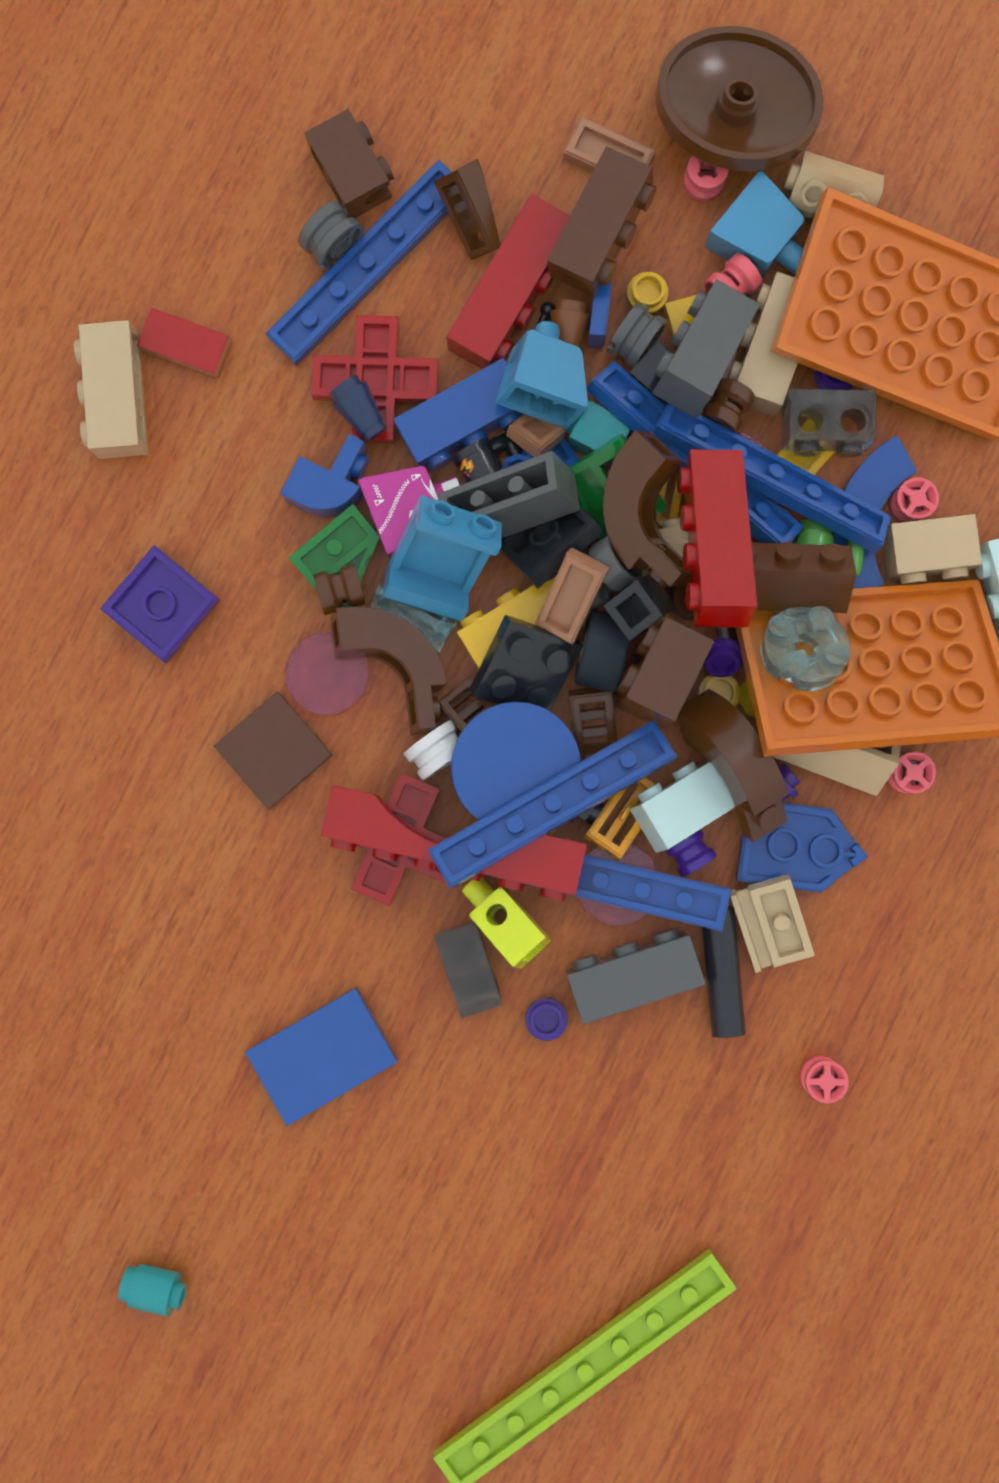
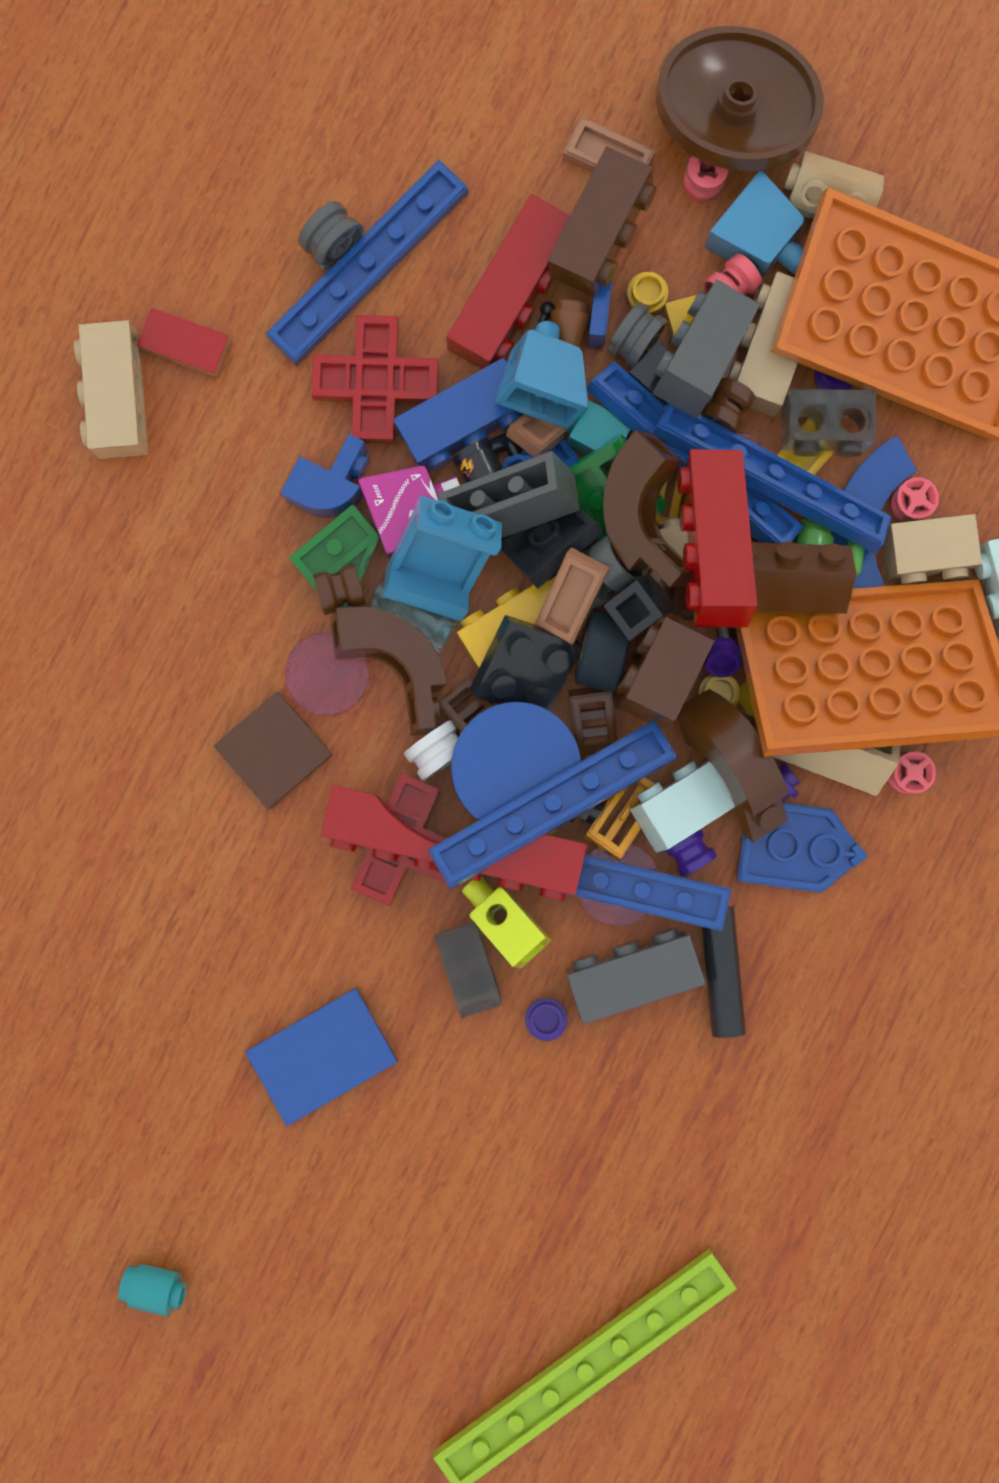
(160, 604): dark purple plate -> none
(349, 164): reddish brown brick -> none
(358, 407): dark blue cone -> none
(470, 208): reddish brown slope -> none
(772, 923): tan plate -> none
(818, 629): clear light blue plate -> none
(830, 1084): coral wheel -> none

